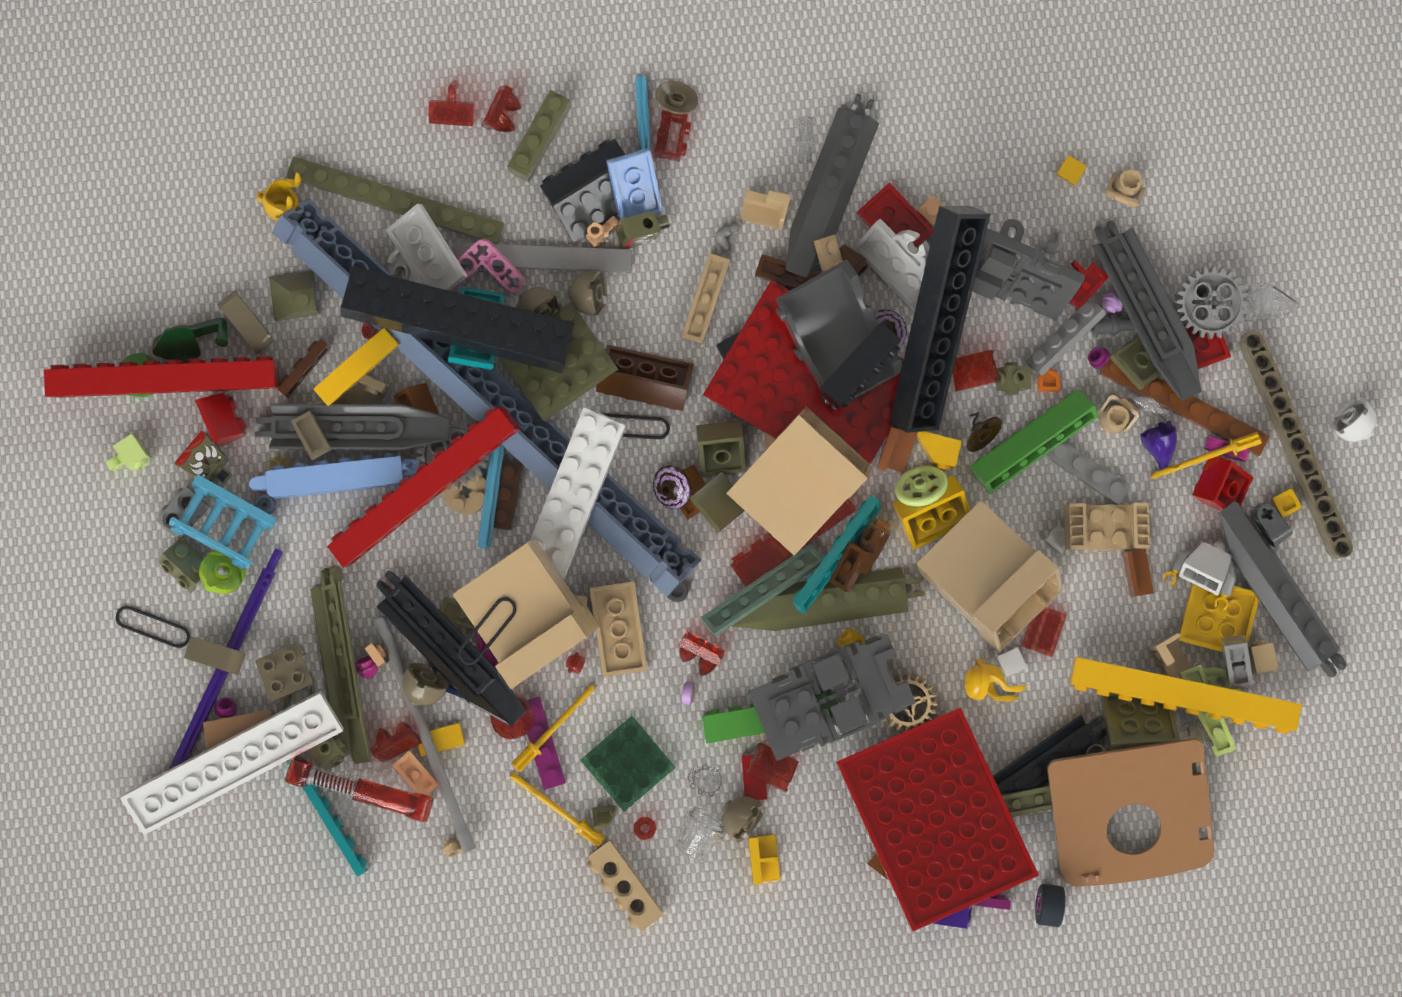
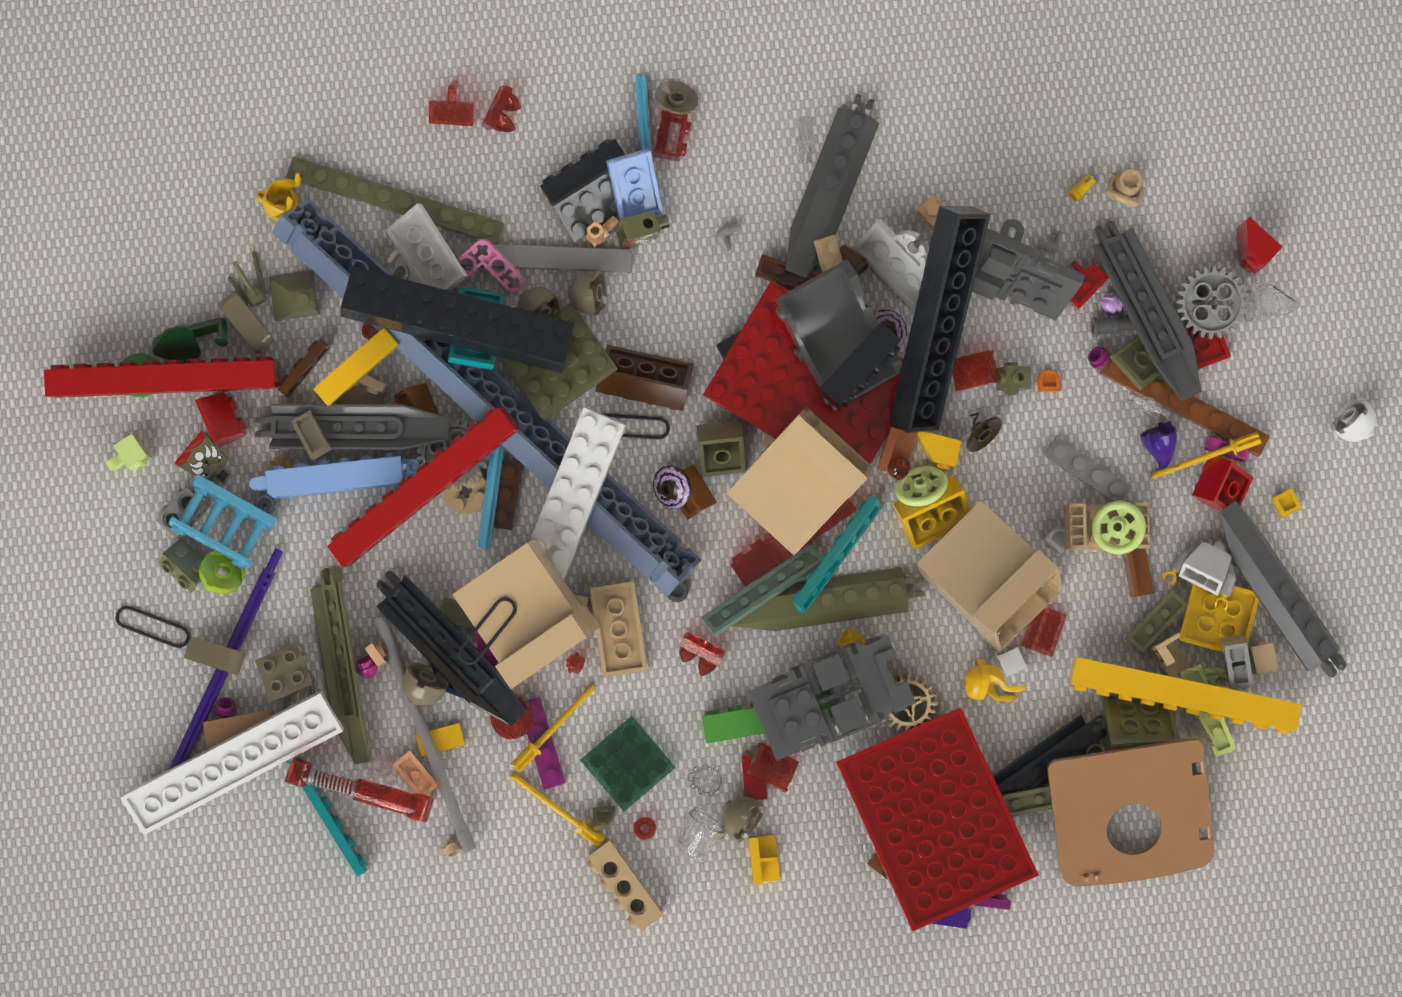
(254, 294): none -> olive plant
(329, 752): olive brick -> none
(392, 746): clear red tile -> none
(539, 136): olive brick -> none
(688, 692): lavender tile -> none
(705, 299): tan plate -> none
(715, 504): olive tile -> none
(765, 209): tan panel -> none
(862, 555): reddish brown plate -> none
(895, 213): red plate -> none
(898, 467): none -> clear red tile
(1034, 441): bright green brick -> none
(1050, 905): black wheel -> none
(1066, 337): light grey plate -> none
(1071, 170): yellow tile -> none
(1076, 192): none -> yellow pin
(1116, 417): tan piece -> none
(1137, 525): none -> yellowish green plate
(1156, 621): none -> olive plate
(1255, 246): none -> red slope
(1273, 526): dark grey piece -> none
(1295, 456): dark tan beam -> none

